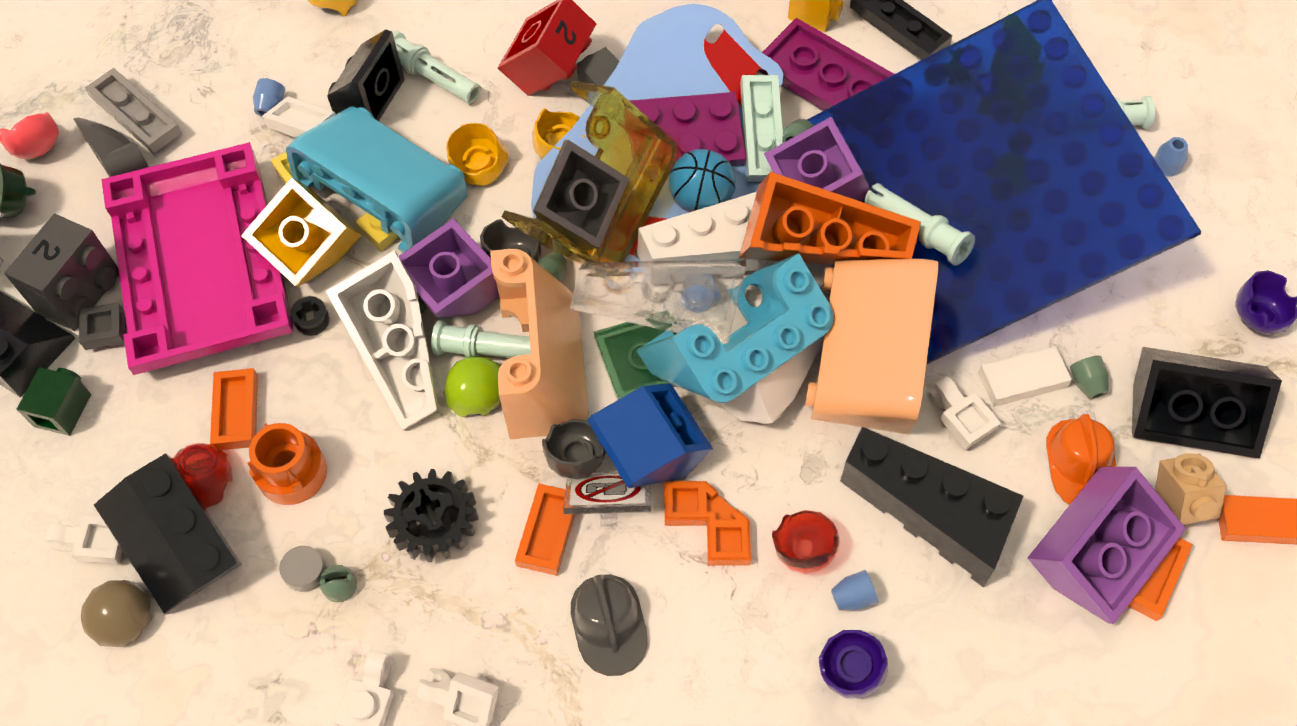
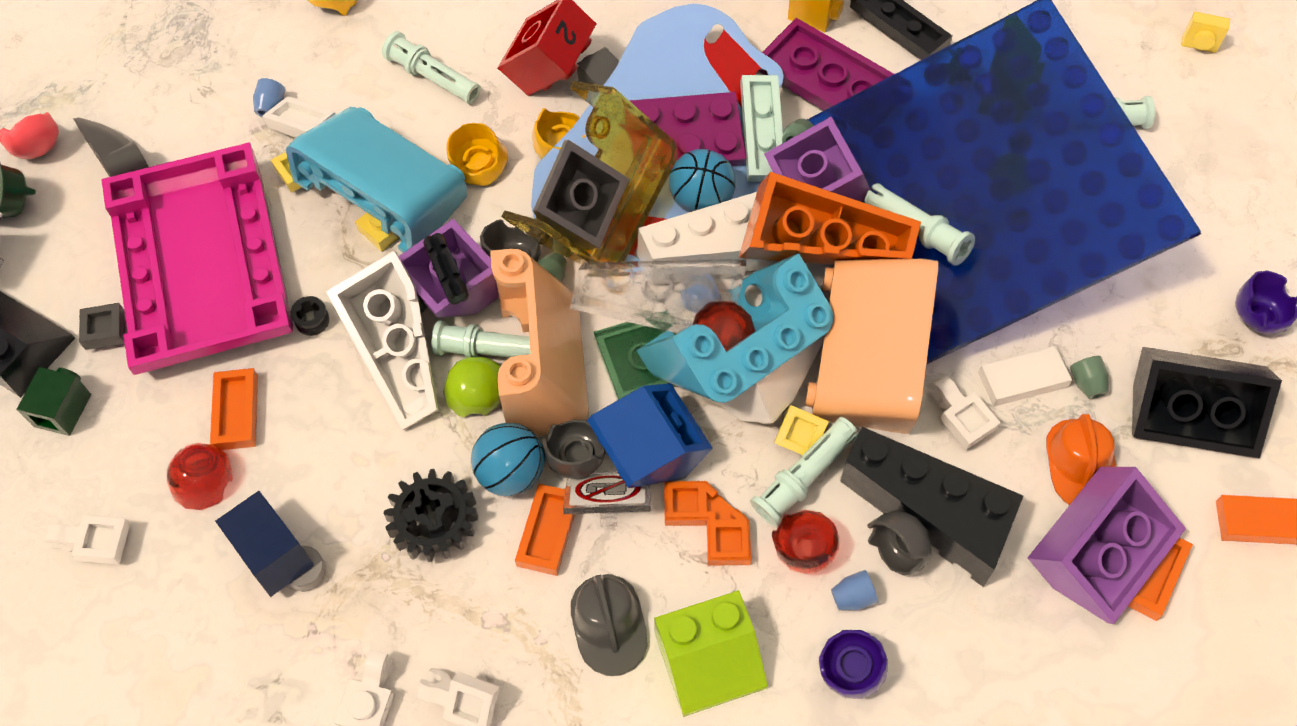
(63, 271): dark grey brick -> none
(116, 613): dark tan hair -> none
(133, 110): light grey plate -> none
(166, 532): black slope -> none
(264, 543): none -> dark blue panel
(300, 233): yellow slope -> none
(304, 462): orange piece -> none
(338, 589): sand green hinge -> none
(369, 77): black slope -> none
(446, 268): none -> black axle
(507, 459): none -> dark azure piece
(710, 653): none -> lime slope
(727, 321): none -> clear red hair
(792, 484): none -> light aqua pin
(800, 430): none -> light yellow plate
(901, 541): none -> dark grey hair
(1172, 156): medium blue hose -> none
(1190, 488): tan brick -> none
(1205, 32): none -> light yellow plate

